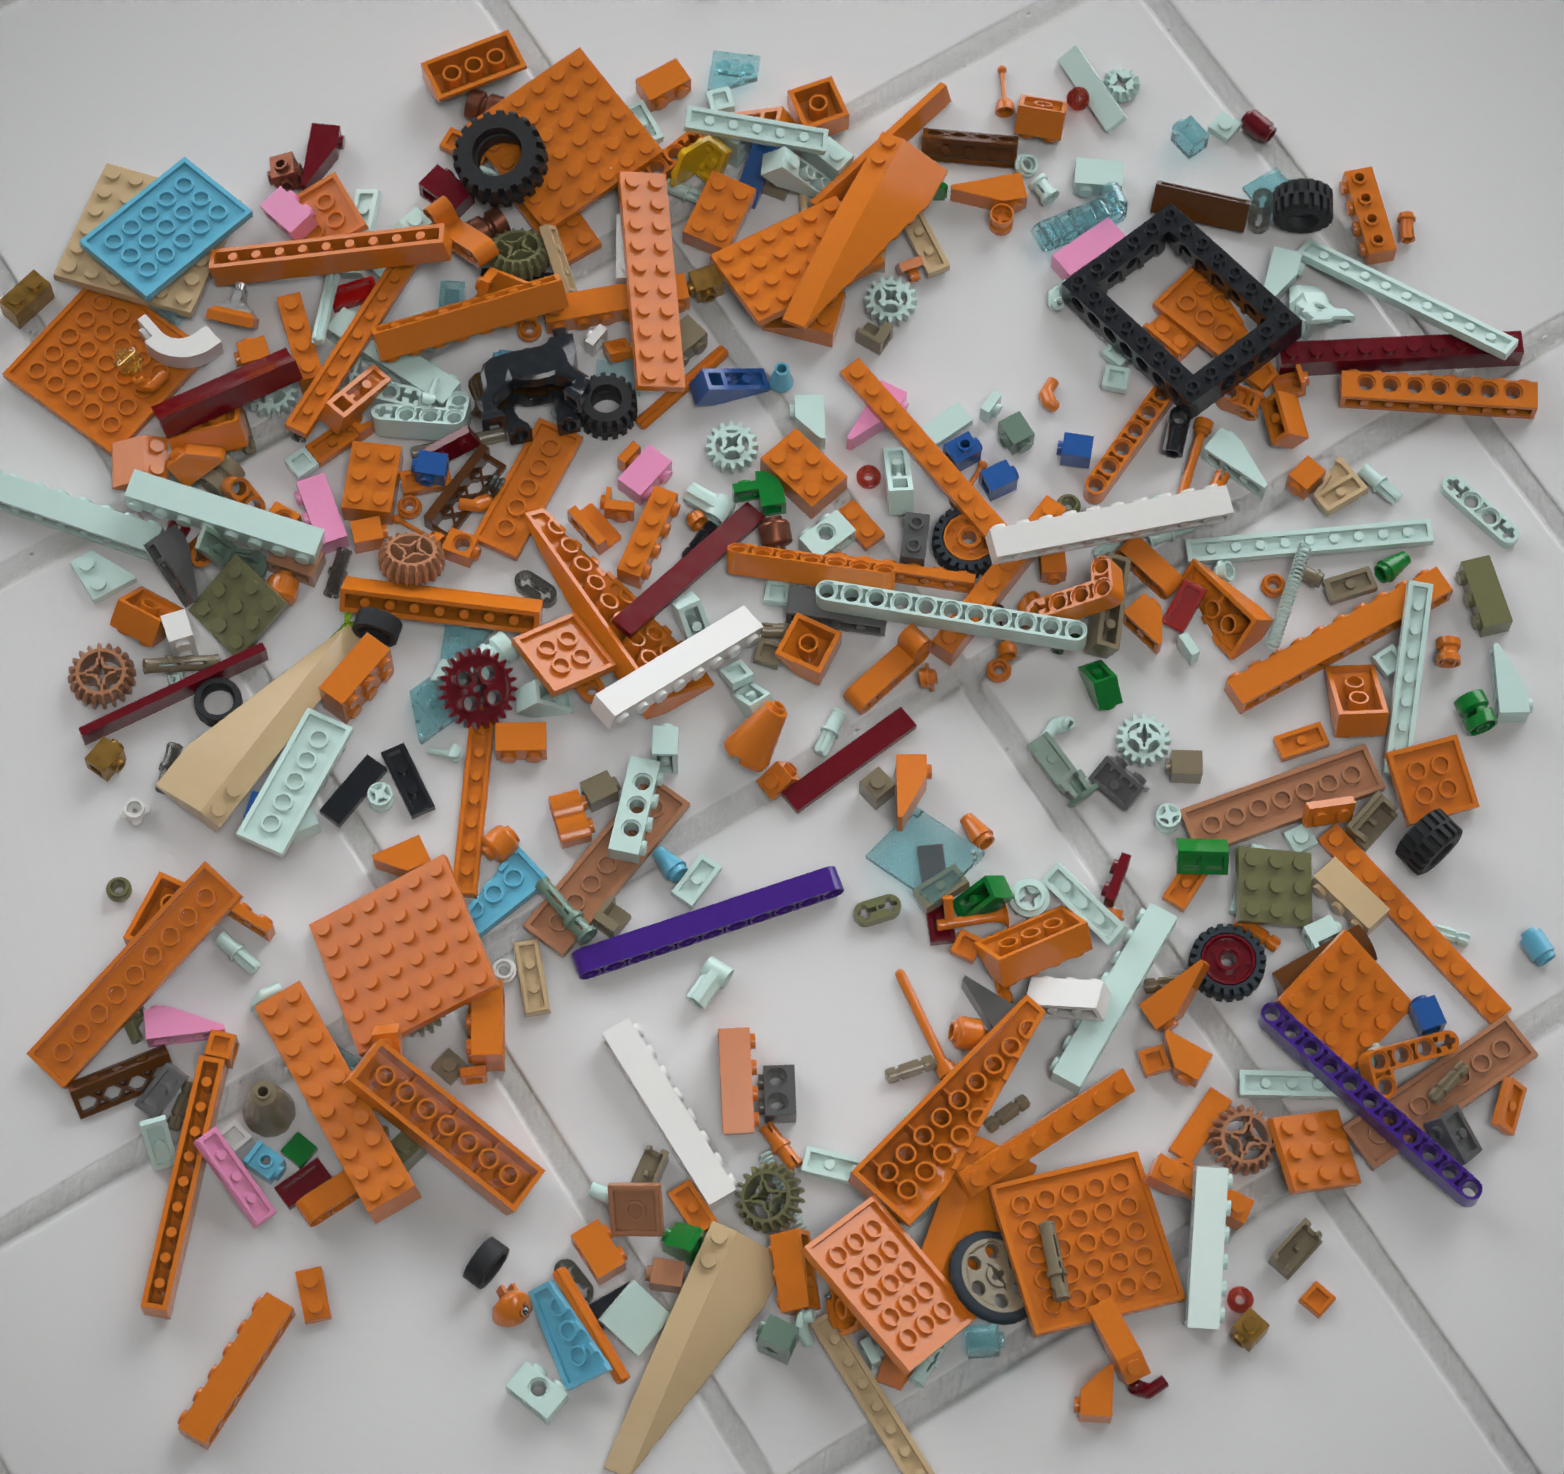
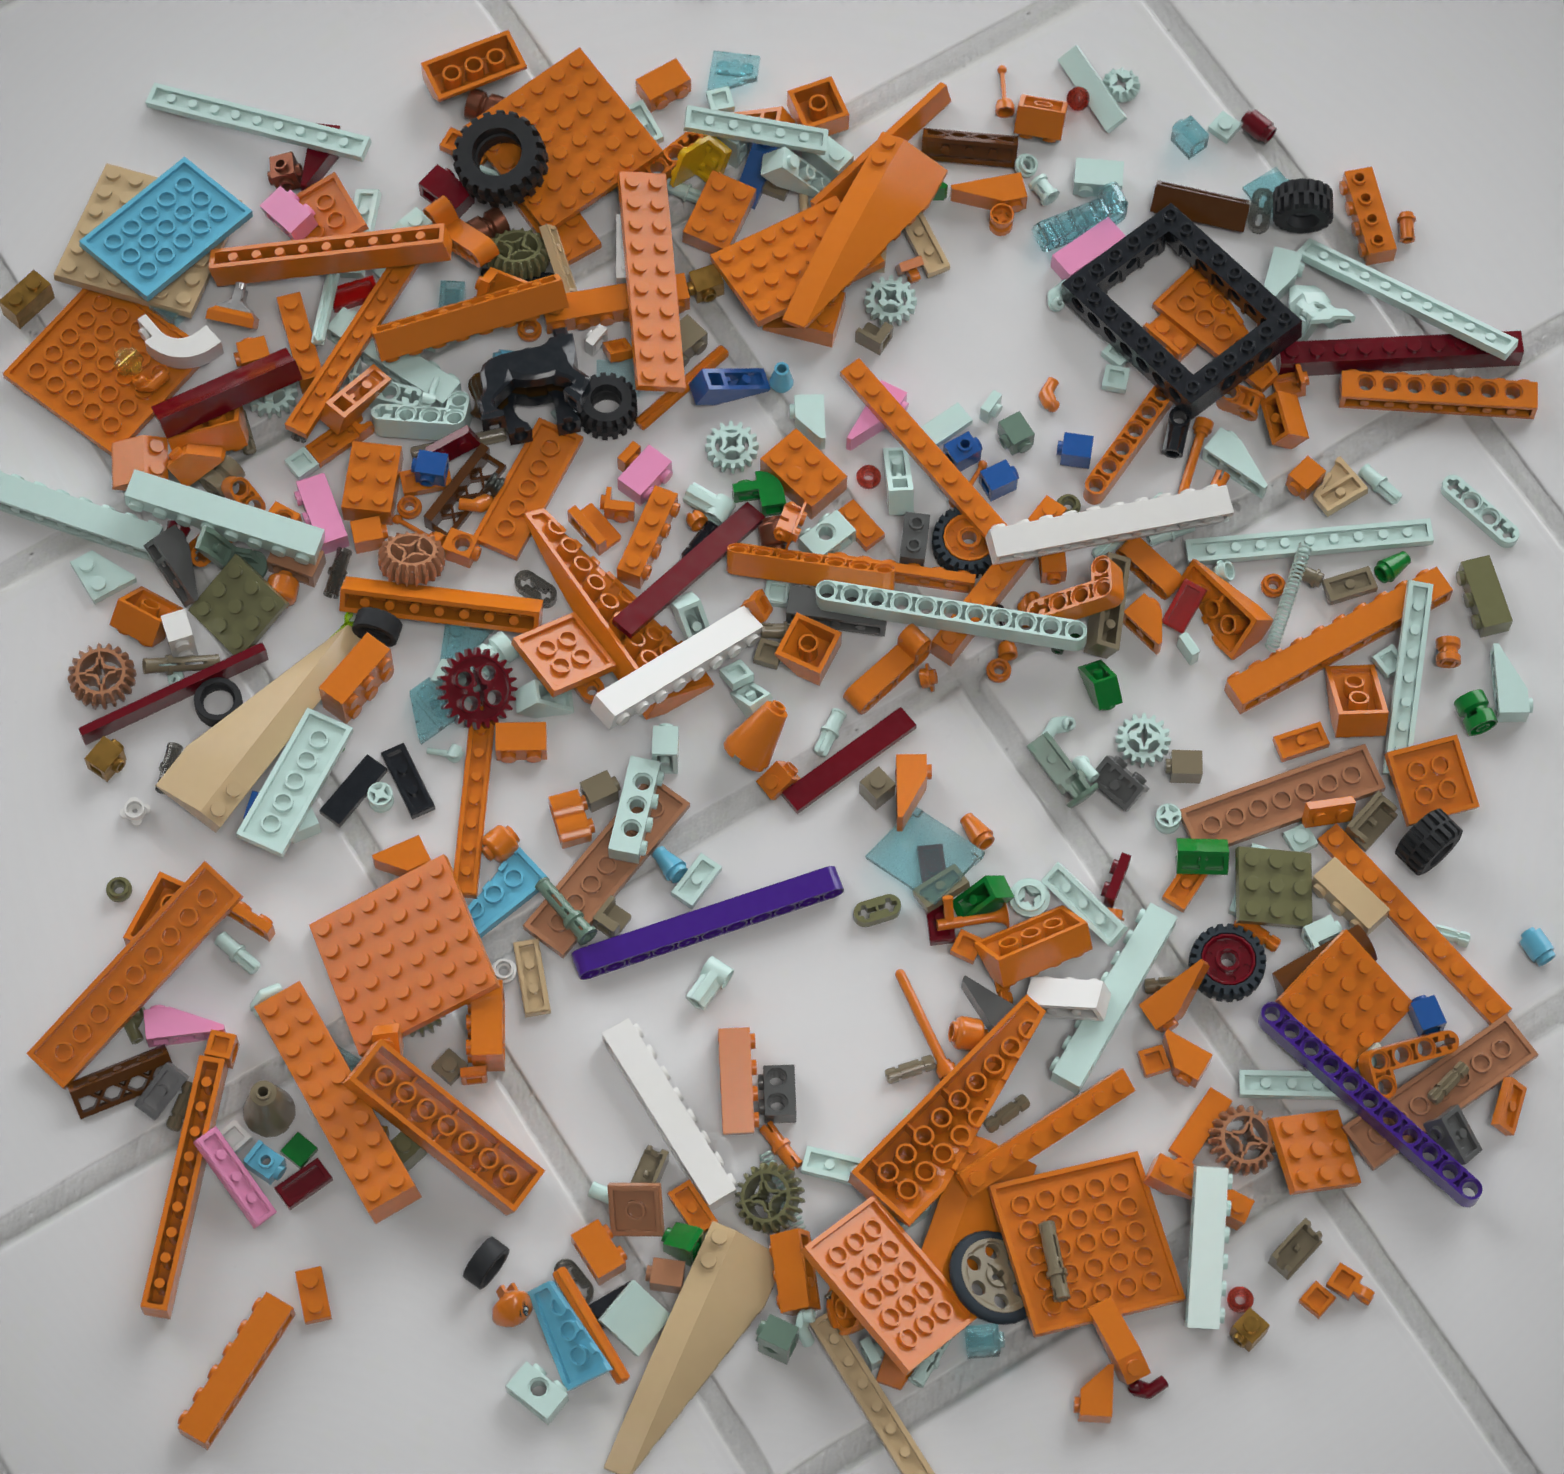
(158, 1142): light aqua plate -> none
(258, 122): none -> light aqua plate
(327, 1199): orange beam -> none
(759, 605): none -> orange tile
(789, 520): none -> orange hinge
(1083, 763): none -> light aqua arm
(1347, 1282): none -> orange plate

